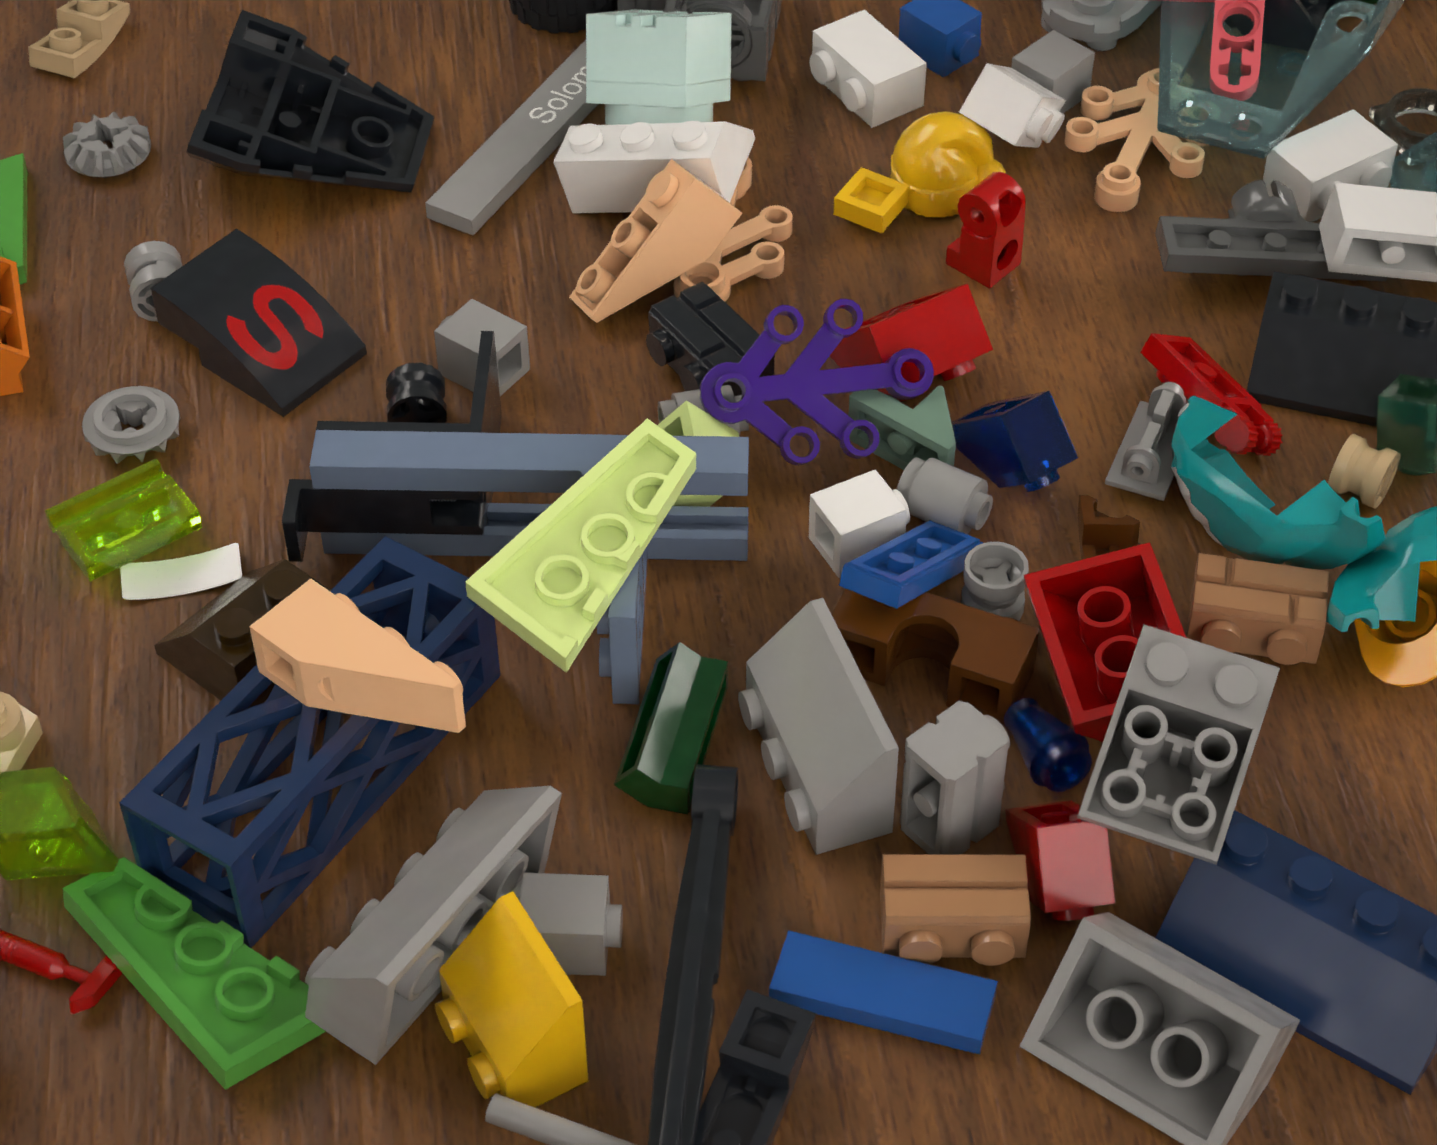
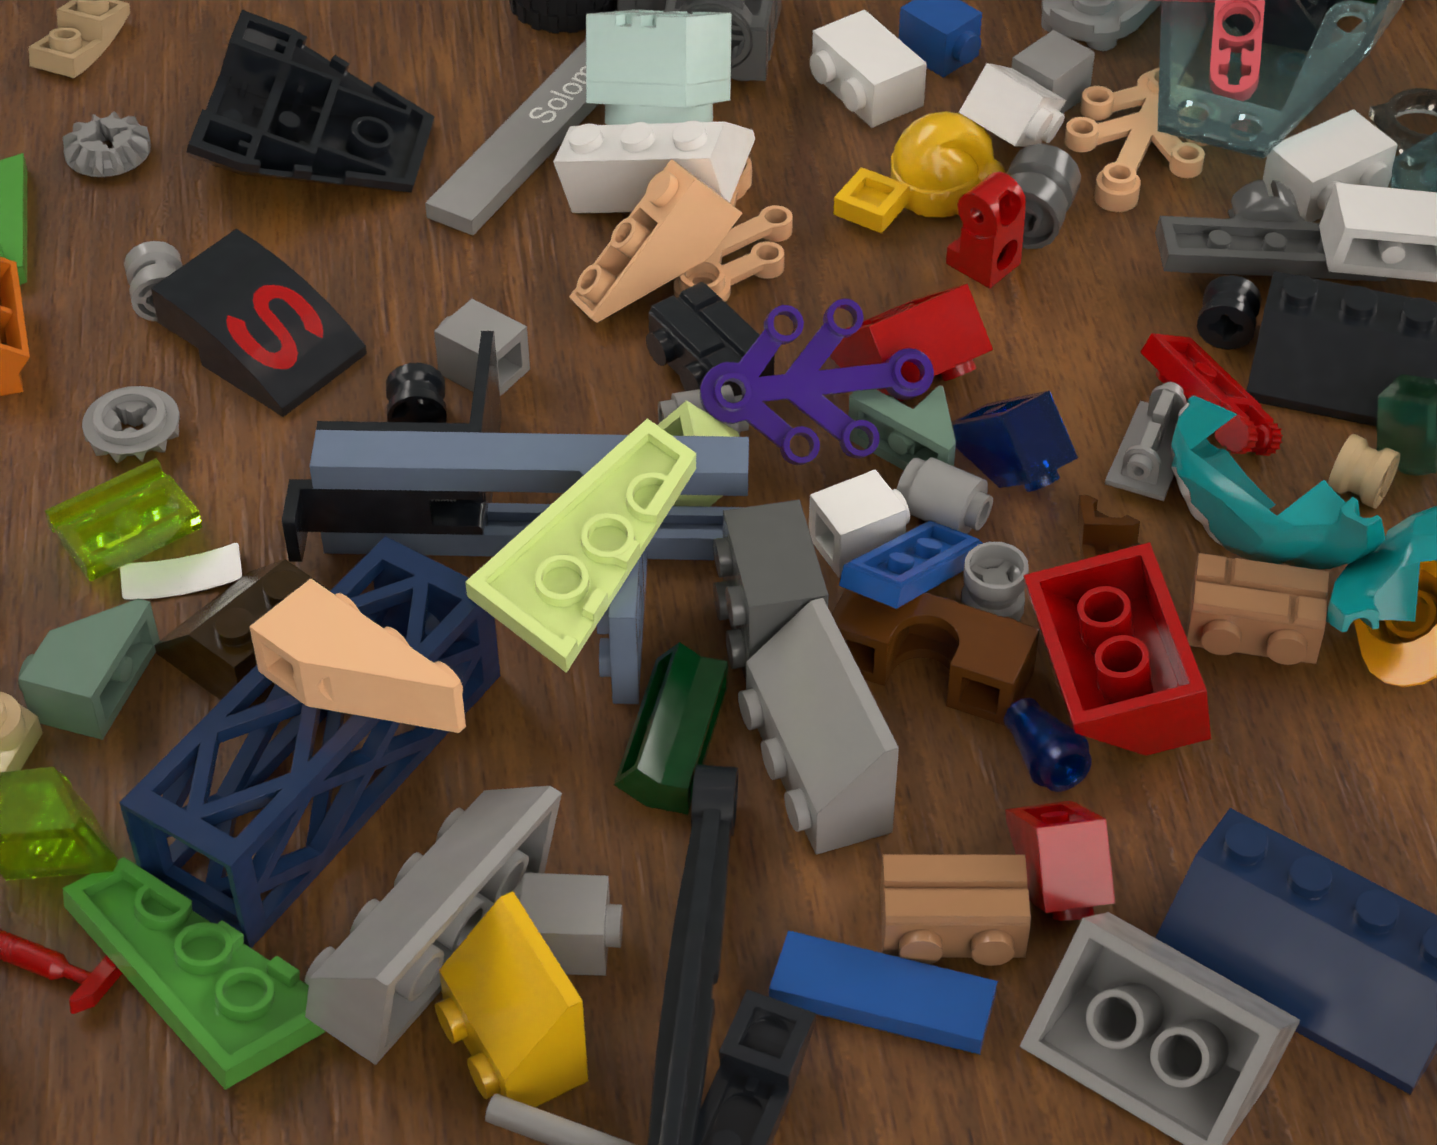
(89, 668): none -> sand green slope
(766, 574): none -> dark grey brick
(953, 780): light grey brick -> none
(1049, 185): none -> dark grey wheel
(1179, 744): light grey slope -> none
(1229, 312): none -> black wheel

